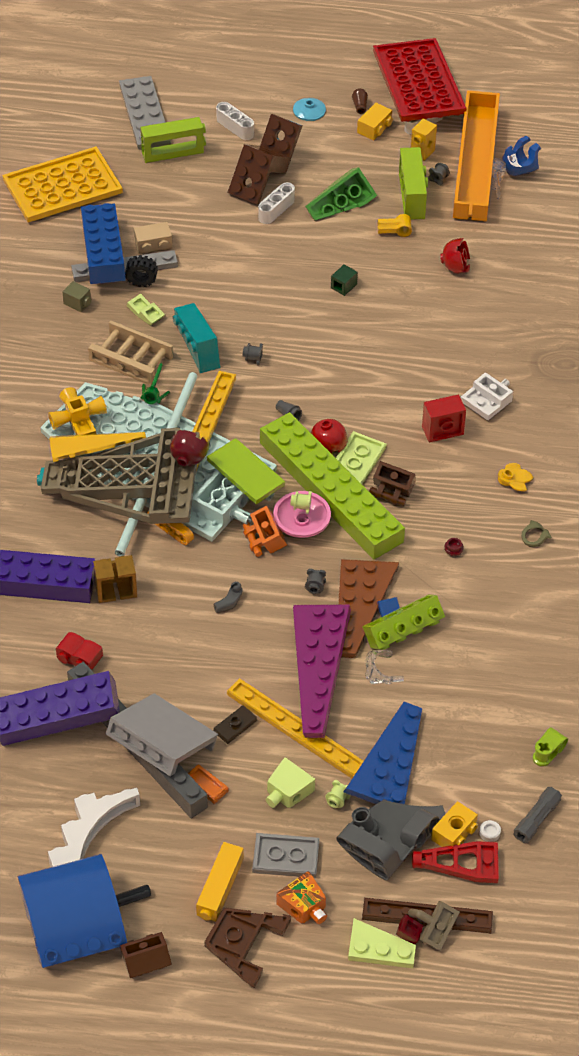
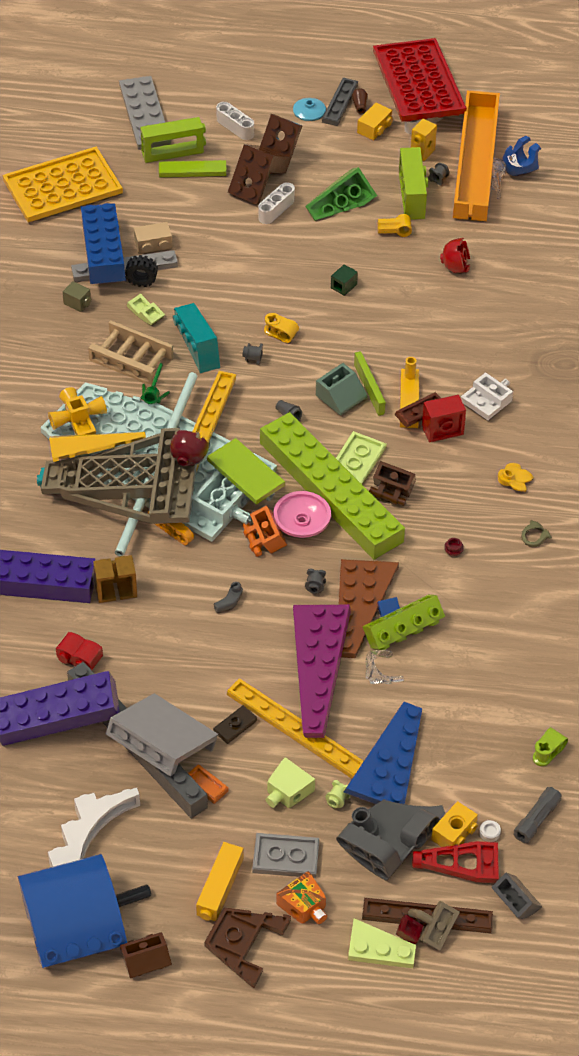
(192, 168): none -> lime tile
(281, 329): none -> yellow piece
(301, 501): yellowish green brick -> none
(330, 434): red cylinder -> none
(340, 102): none -> dark grey tile
(340, 389): none -> sand green slope
(369, 383): none -> lime tile
(409, 386): none -> yellow piece
(414, 412): none -> copper tile
(516, 896): none -> dark grey brick

